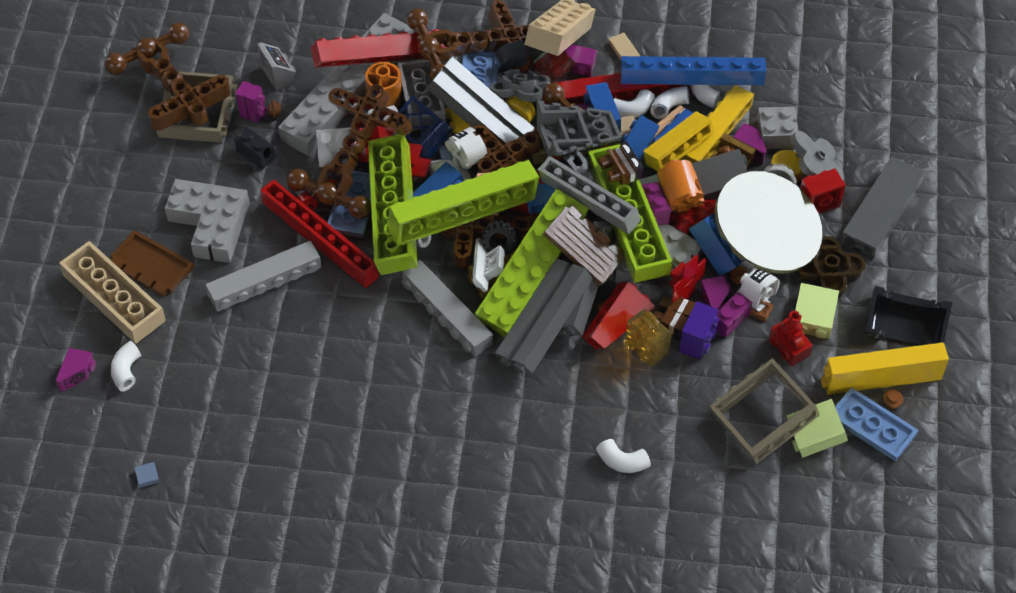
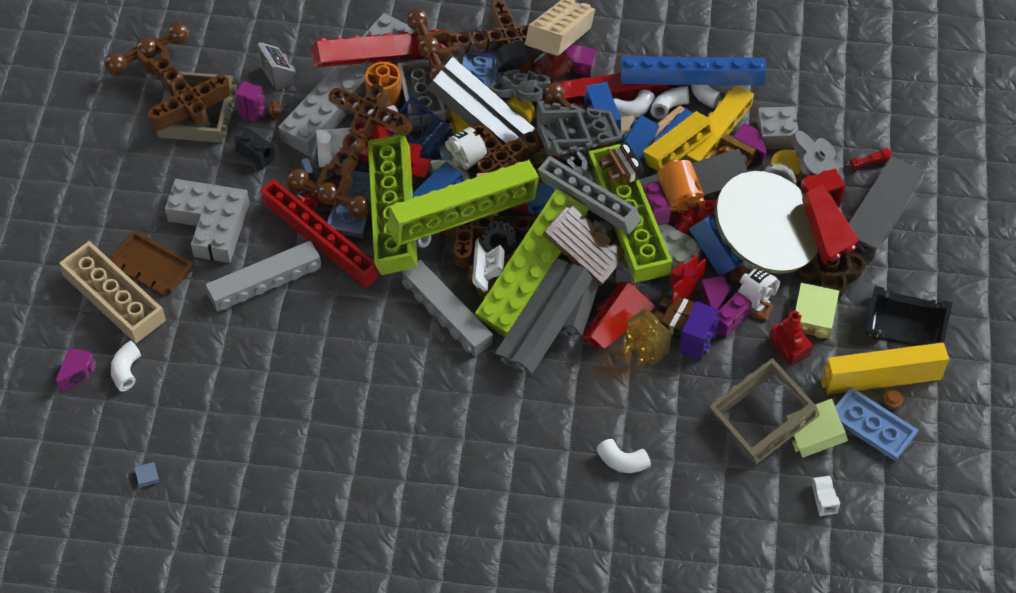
(306, 166): none -> sand blue tile
(622, 46): tan tile -> none
(825, 495): none -> white leg
(828, 224): none -> red slope
(882, 156): none -> red piece

